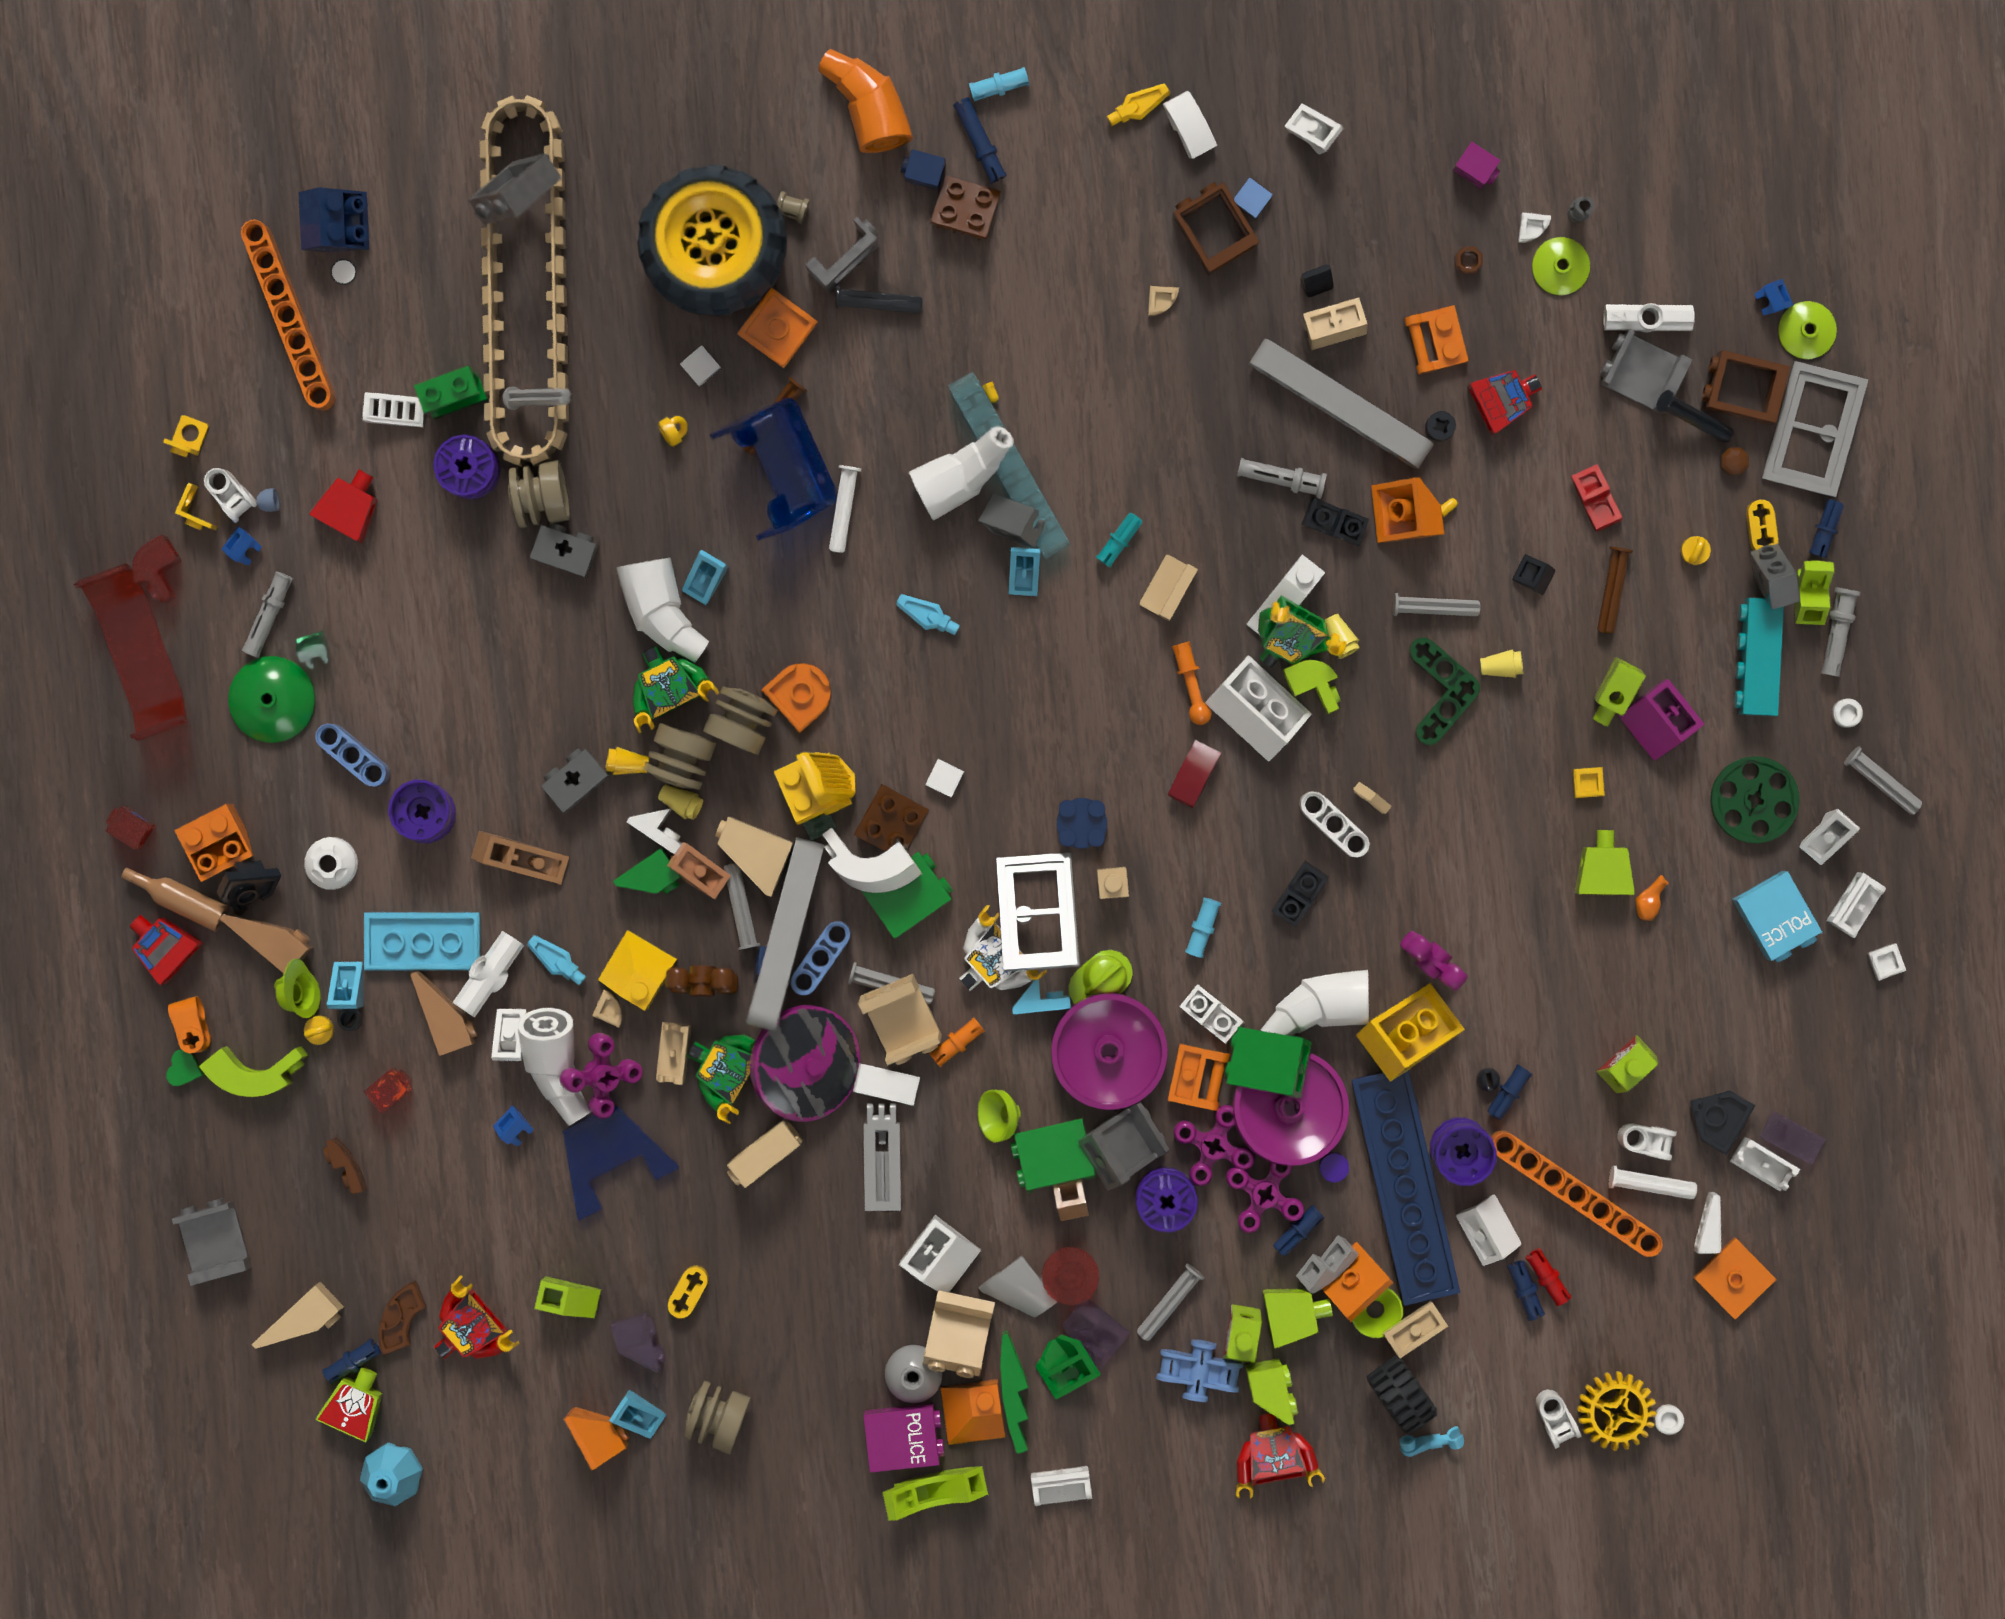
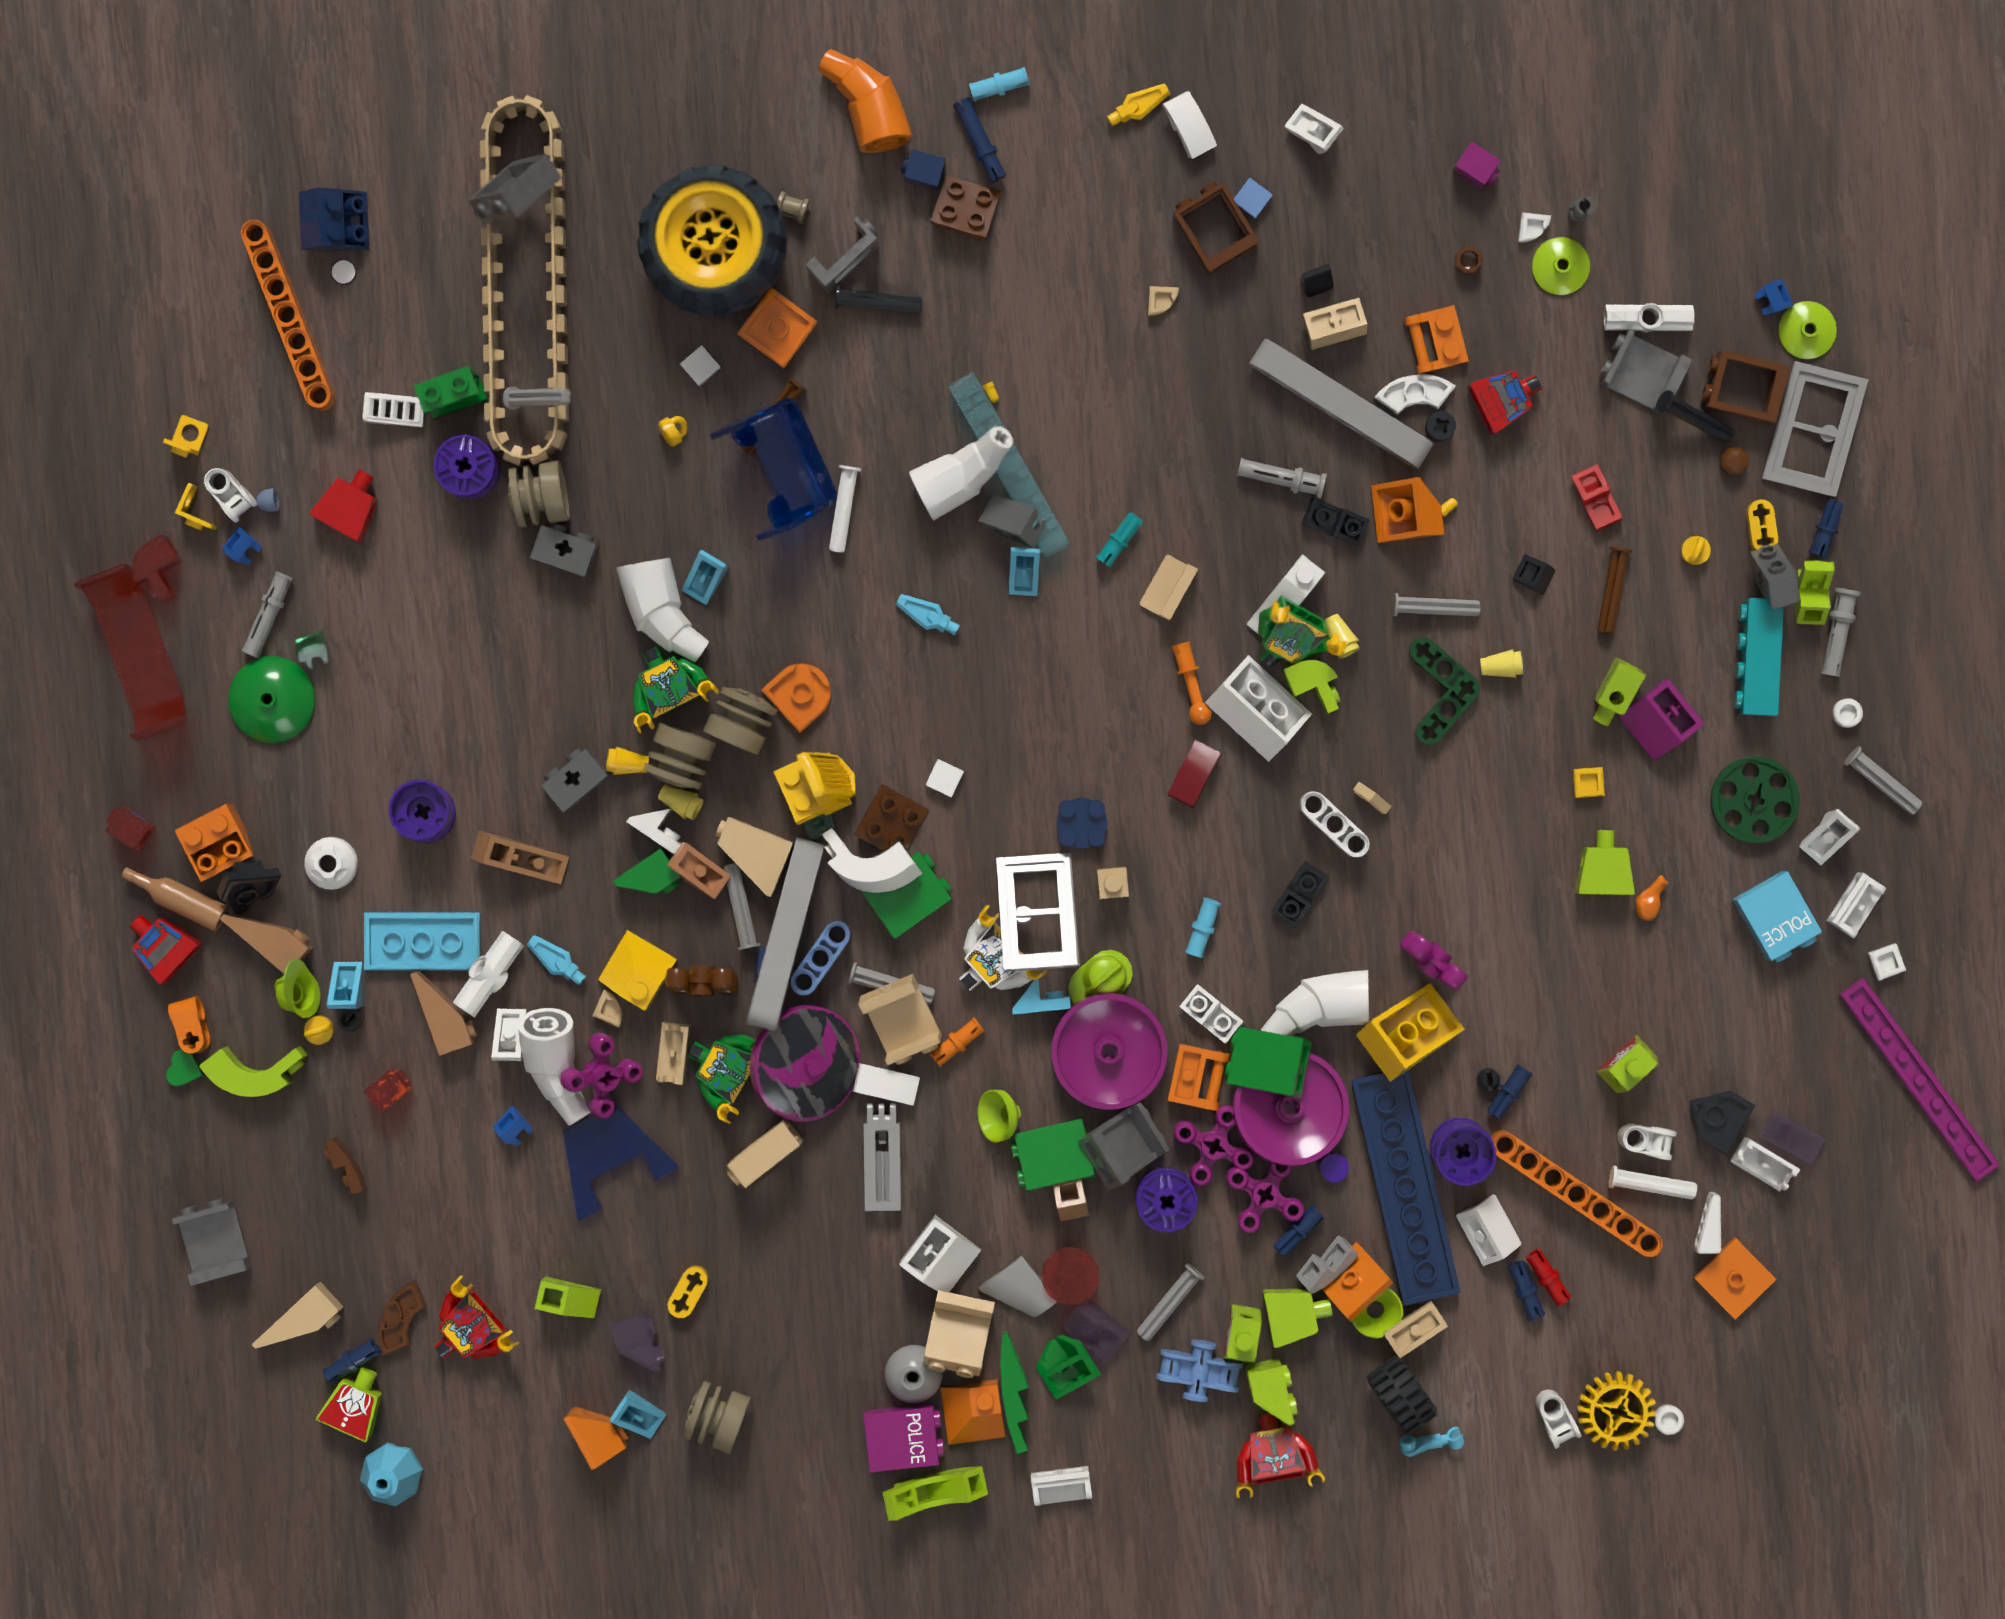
(339, 752): medium blue beam -> none
(1414, 390): none -> white tile
(1919, 1079): none -> magenta tile

